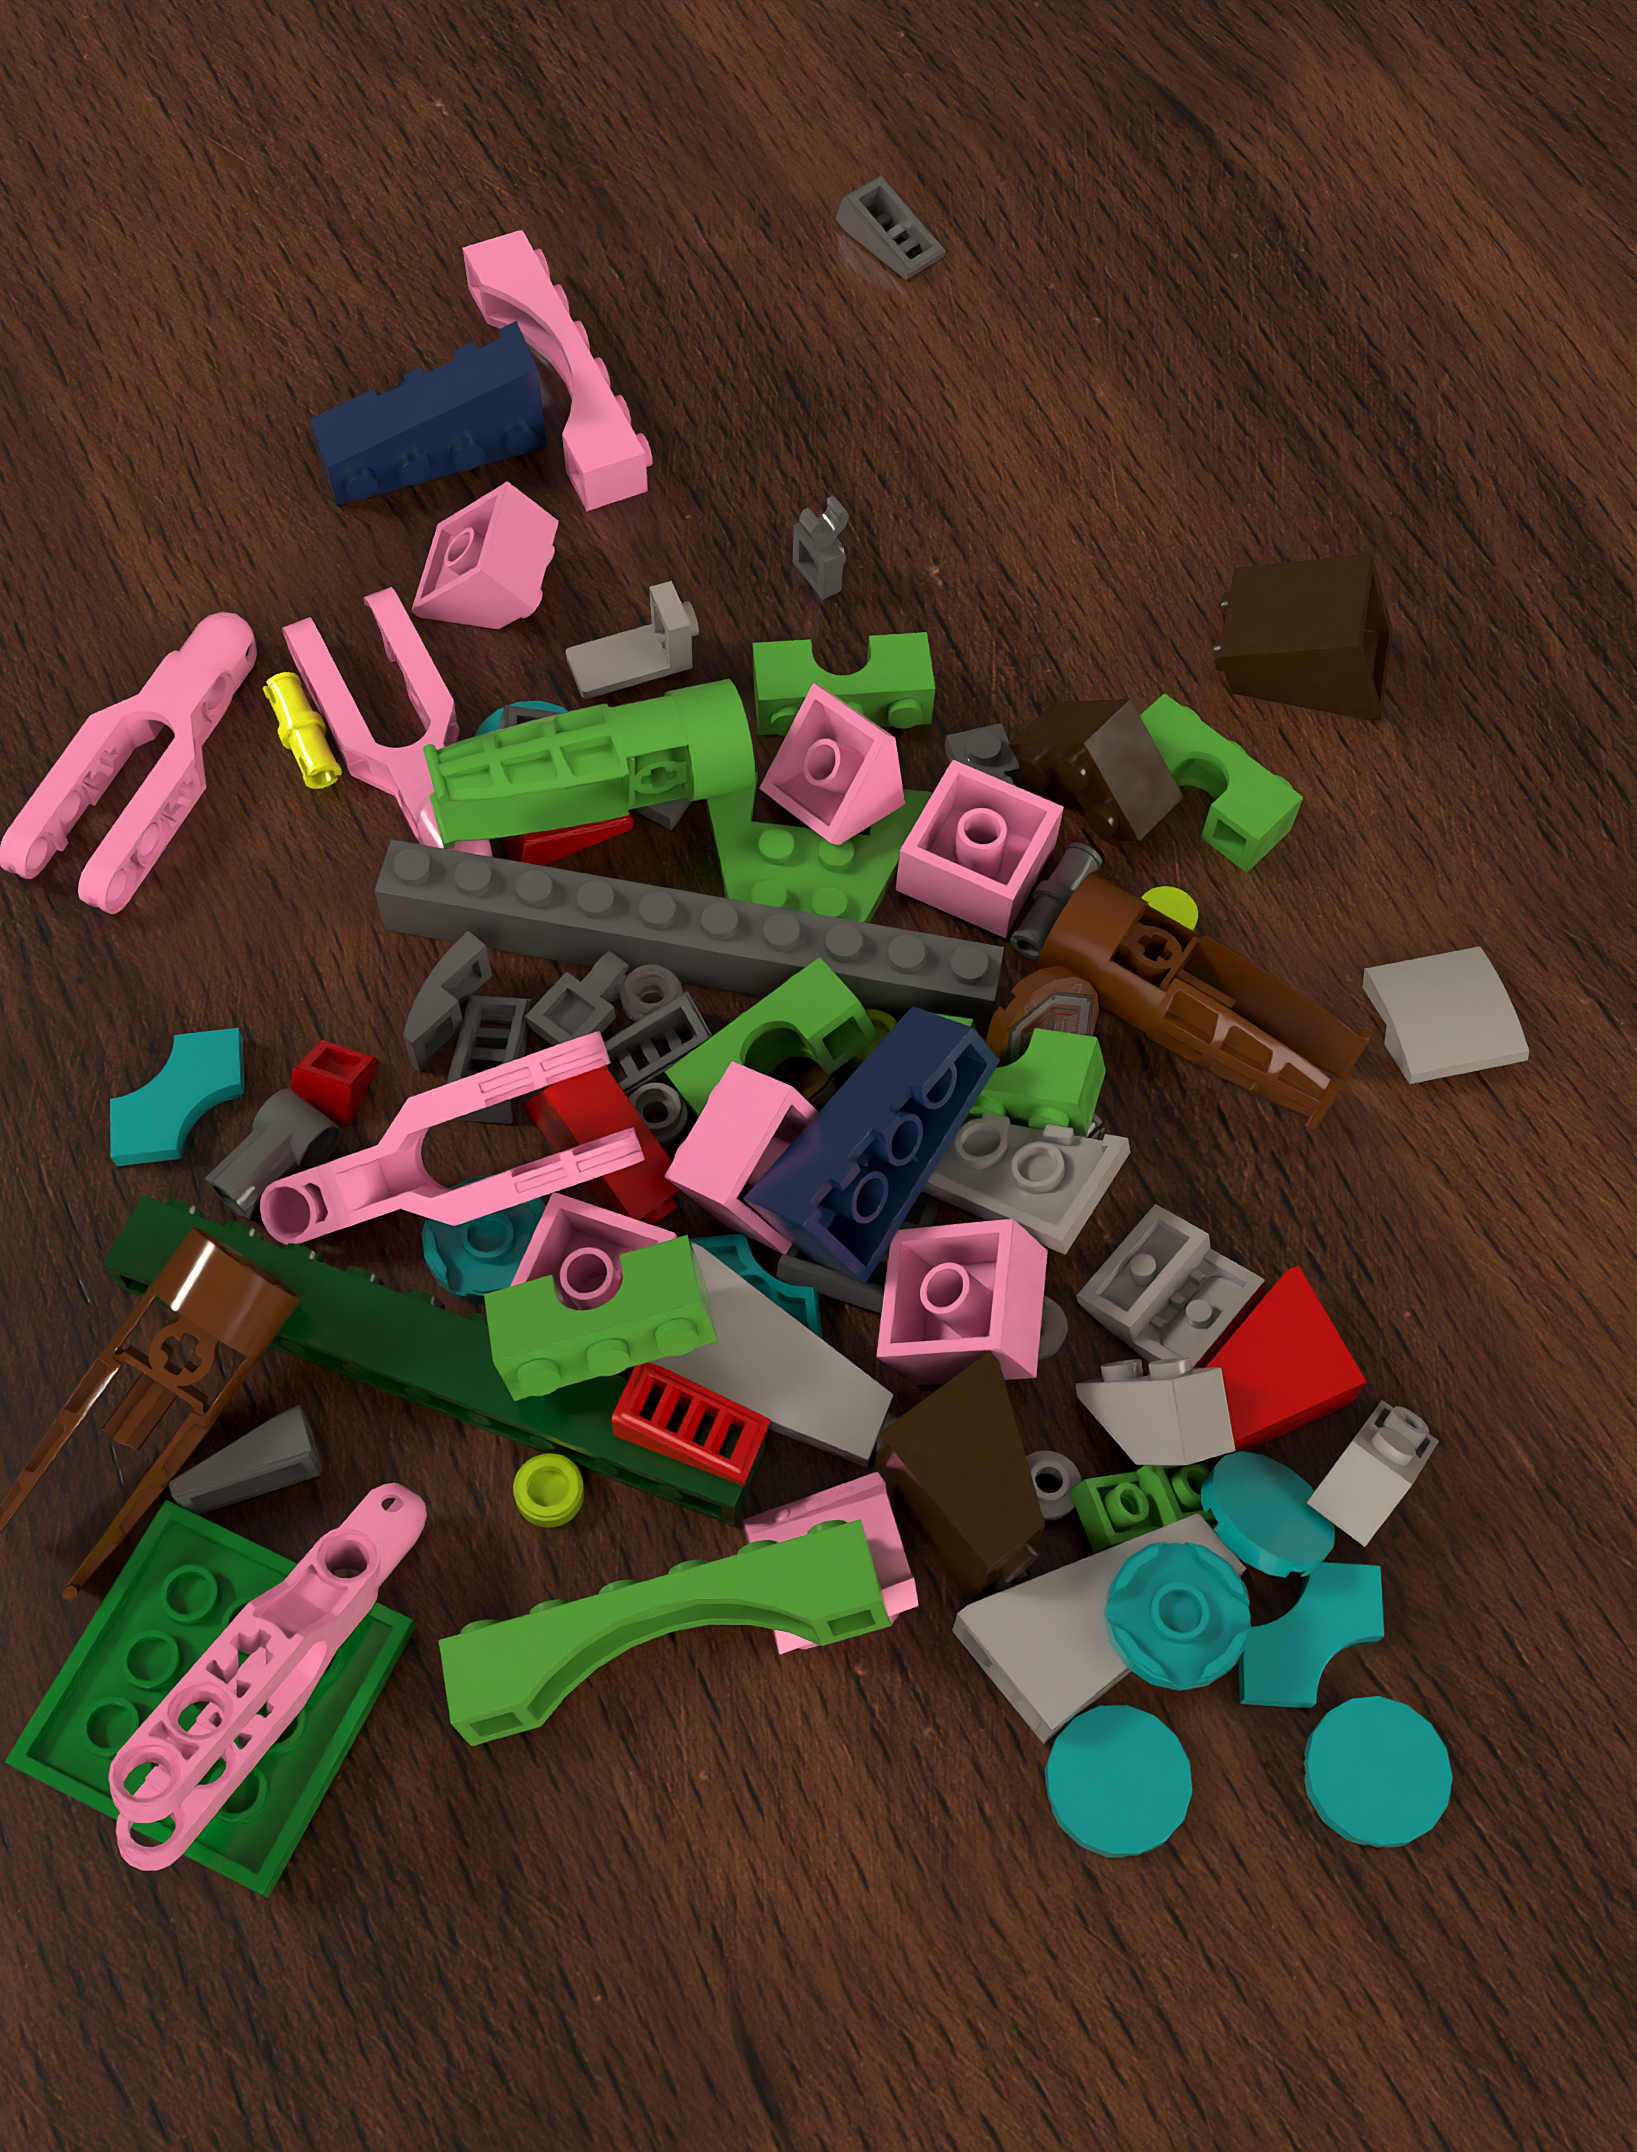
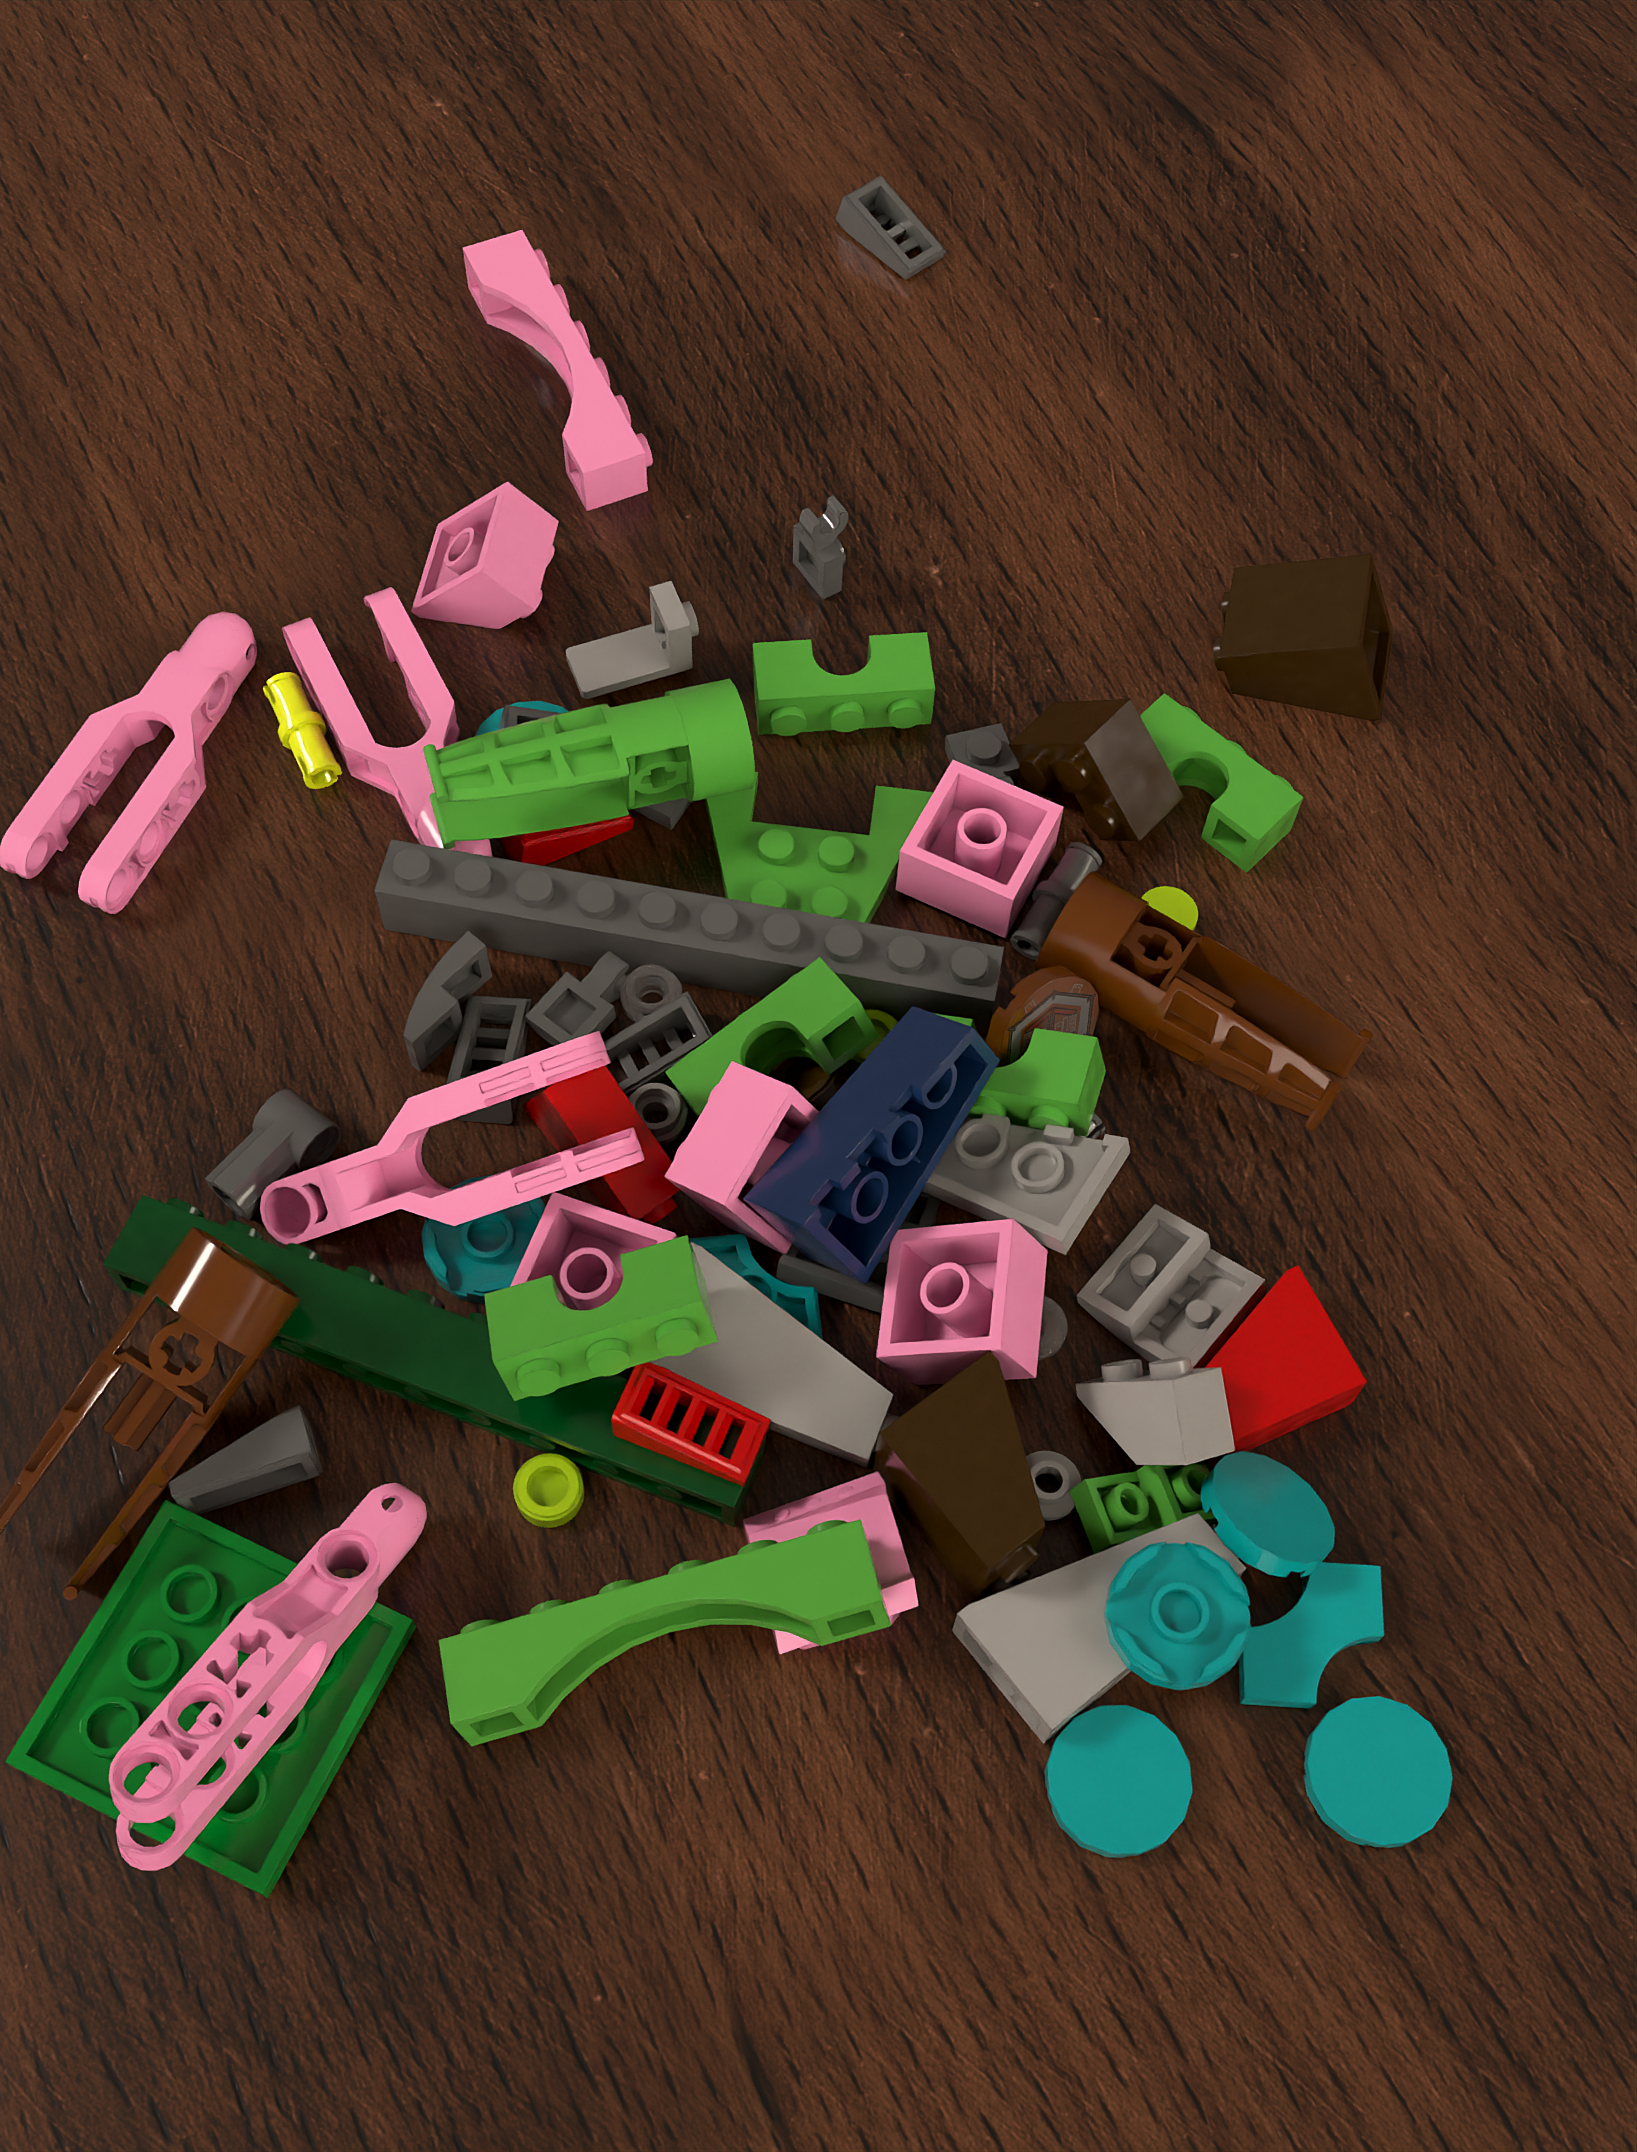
(158, 1117): teal tile -> none
(334, 1080): red slope -> none
(435, 421): dark blue wedge -> none
(835, 769): bright pink slope -> none
(1374, 1471): light grey slope -> none
(1446, 1015): light grey slope -> none

